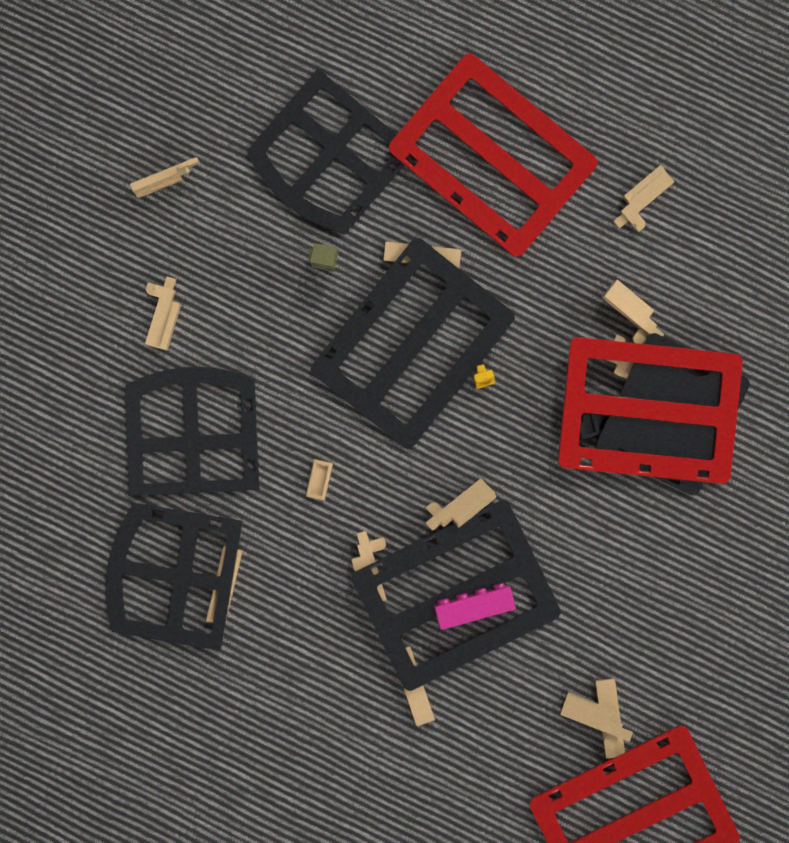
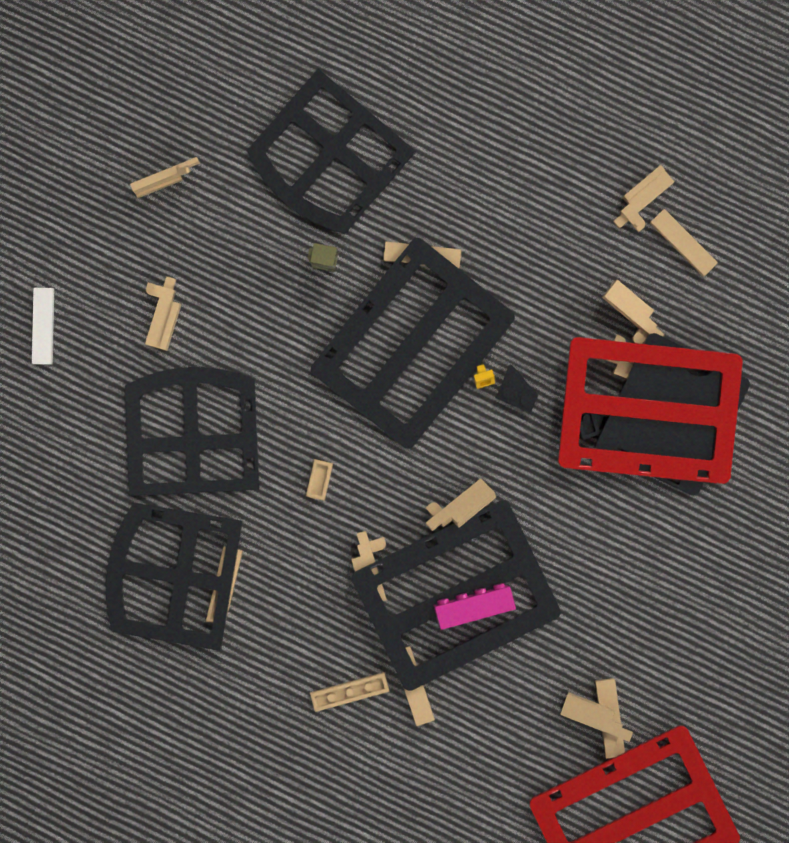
(43, 326): none -> white tile
(349, 691): none -> tan tile
(439, 108): red door -> none
(516, 391): none -> black wing
(683, 242): none -> tan tile

